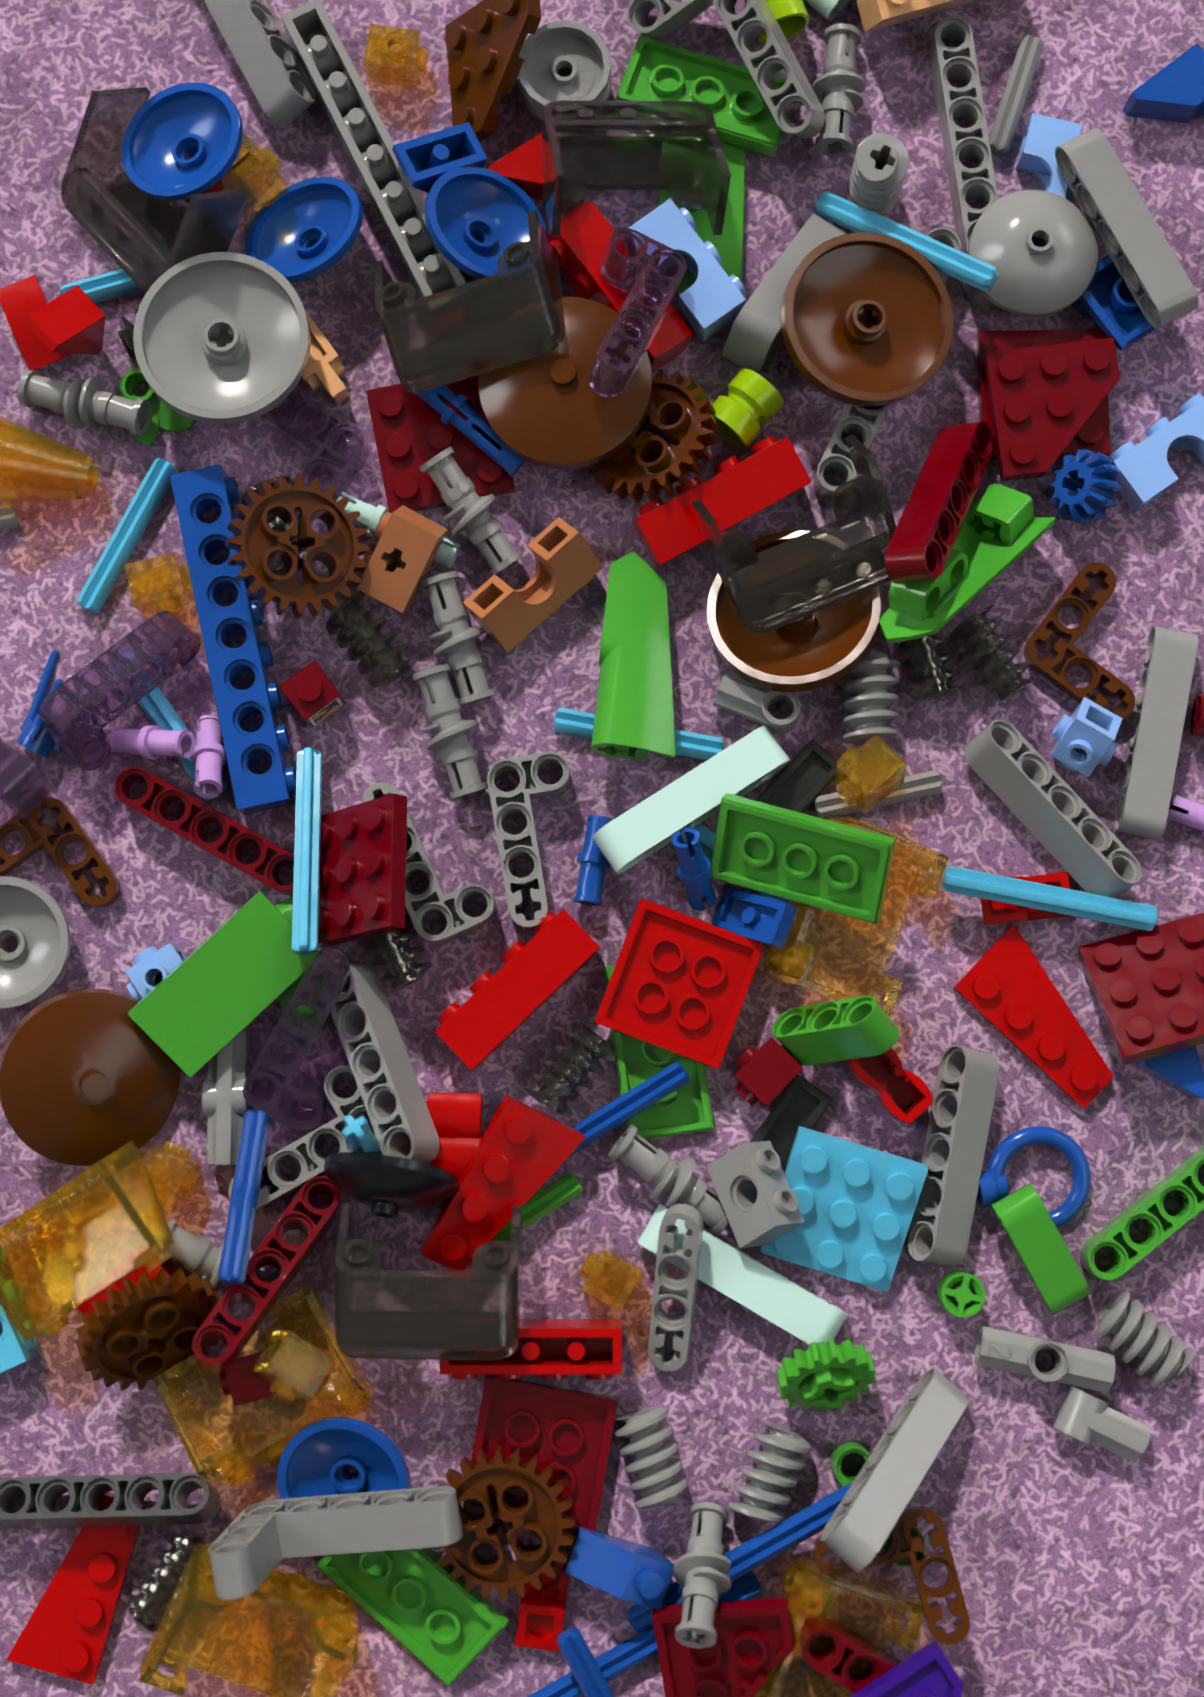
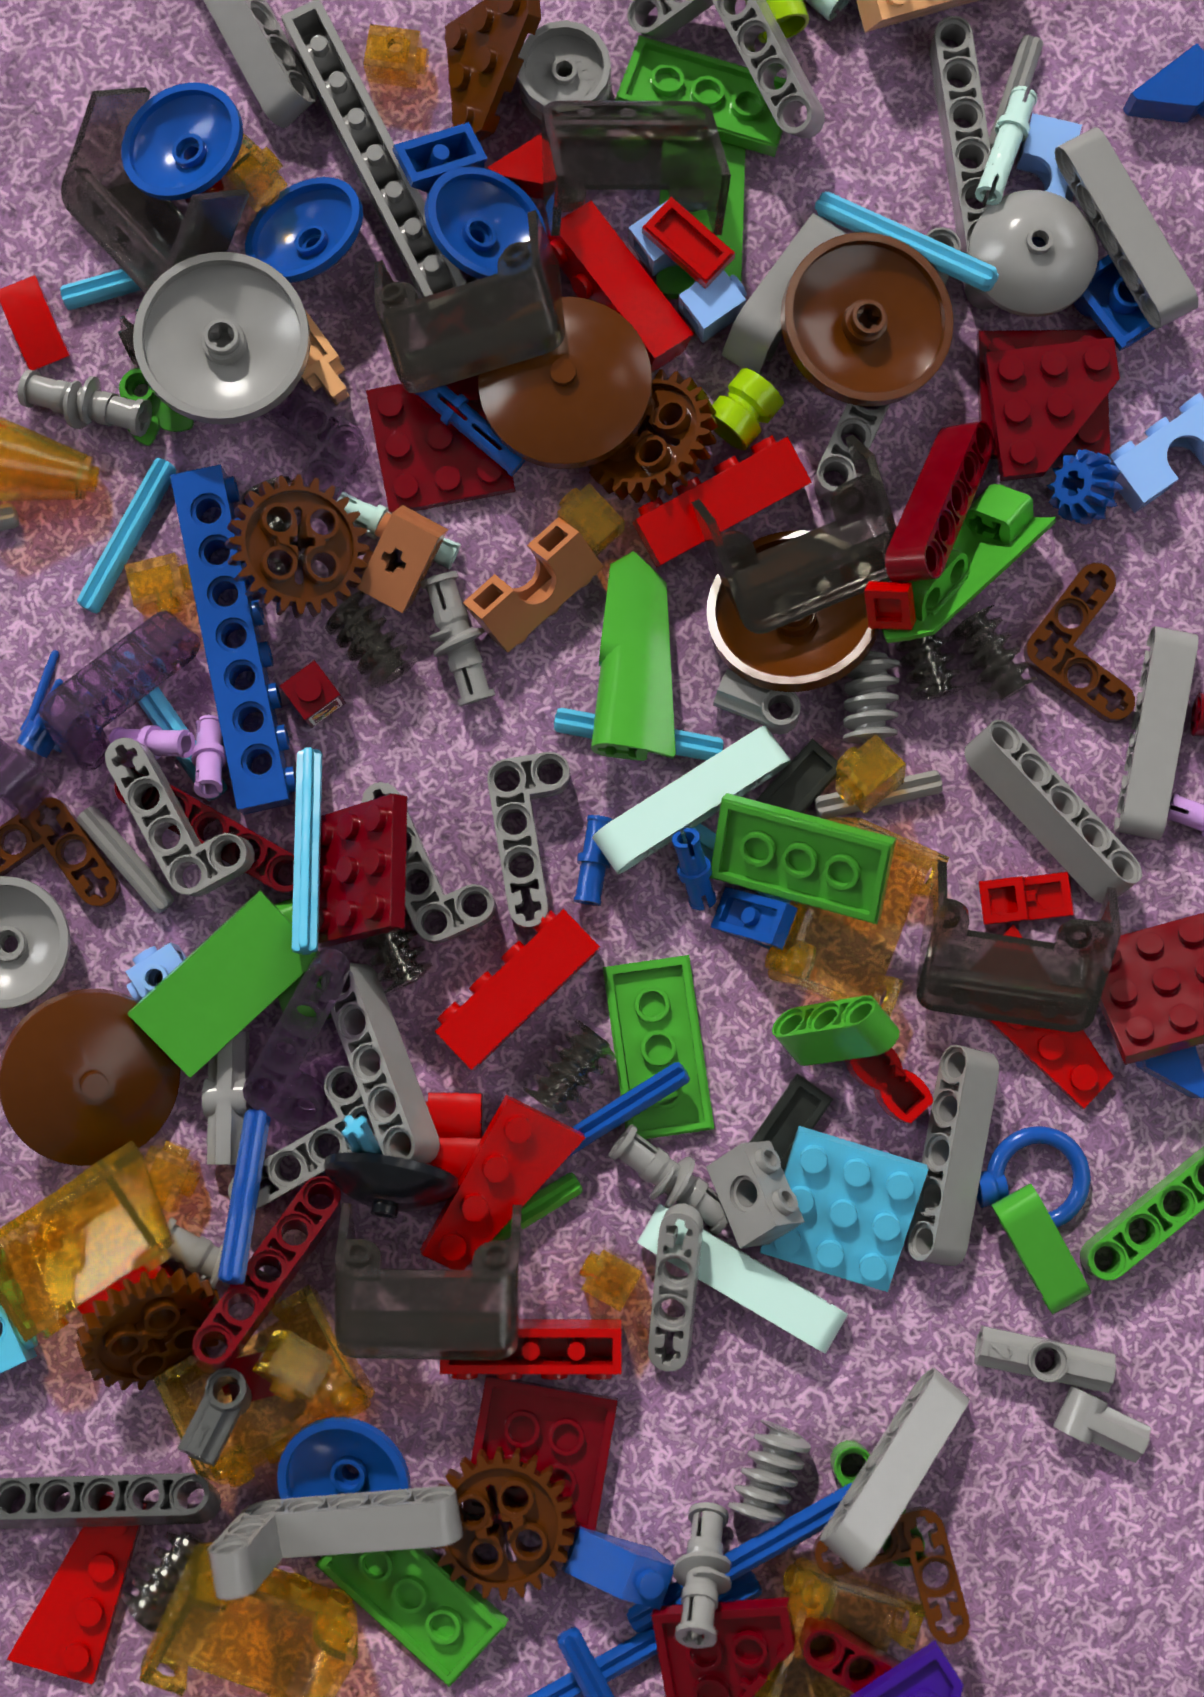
(69, 324): red slope -> none
(125, 859): none -> light grey axle
(169, 813): none -> light grey beam
(215, 1420): none -> dark grey piece
(449, 730): light grey piece -> none
(471, 511): light grey piece -> none
(543, 1612): red slope -> none
(591, 517): none -> clear yellow brick
(652, 279): clear purple beam -> none
(652, 1456): light grey piece -> none
(679, 983): red plate -> none
(688, 242): none -> red tile
(764, 1072): dark red brick -> none
(826, 1375): bright green gear -> none
(839, 90): light grey piece -> none
(878, 172): light grey piece -> none
(890, 605): none -> red plate
(969, 1295): bright green wheel -> none
(1011, 131): none -> light aqua pin
(1014, 976): none -> clear smoke windscreen
(1049, 898): medium azure axle -> none
(1086, 737): light blue brick -> none
(1143, 1338): light grey piece -> none

